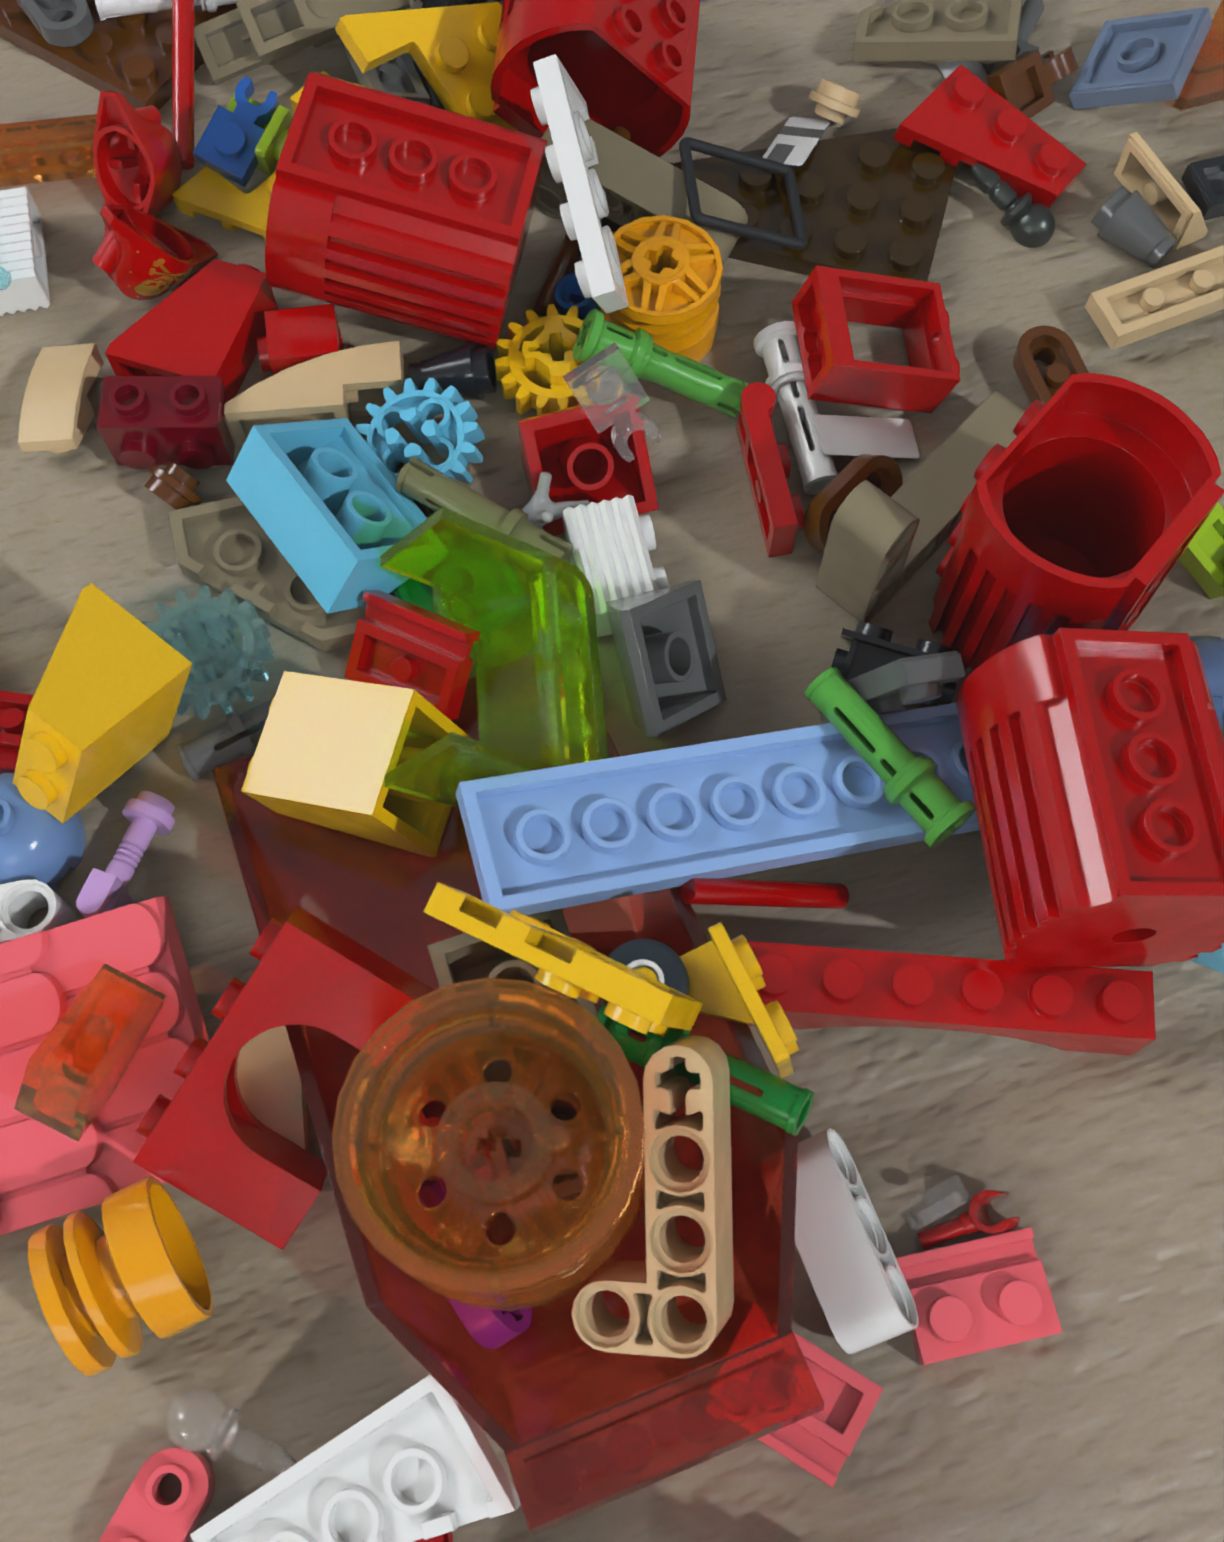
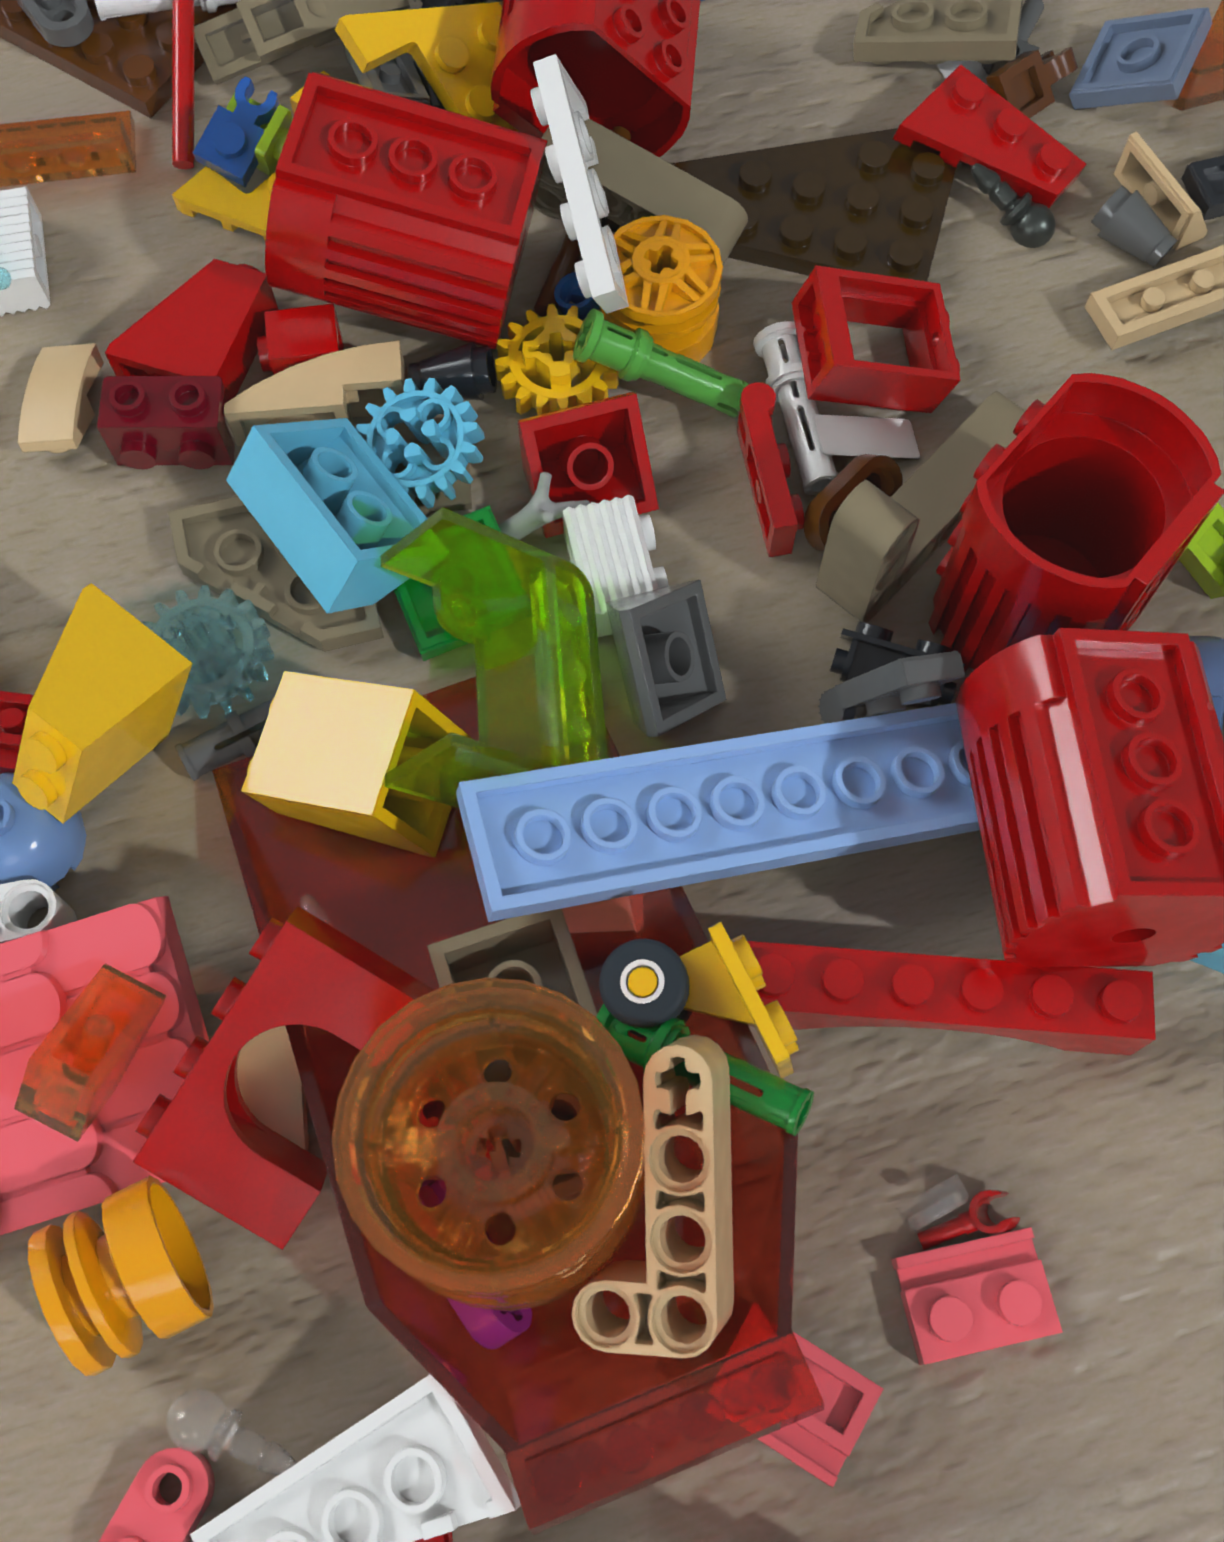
(107, 890): lavender hinge -> none
(134, 155): red hat -> none
(147, 253): red hat -> none
(173, 486): reddish brown plate -> none
(412, 650): red plate -> none
(438, 490): olive pin -> none
(568, 963): yellow wing -> none
(610, 396): clear plate -> none
(688, 144): black piece -> none
(764, 893): red bar -> none
(796, 140): white sticker -> none
(835, 101): tan plate -> none
(847, 1248): white beam -> none
(908, 778): bright green pin -> none
(1054, 349): reddish brown plate -> none

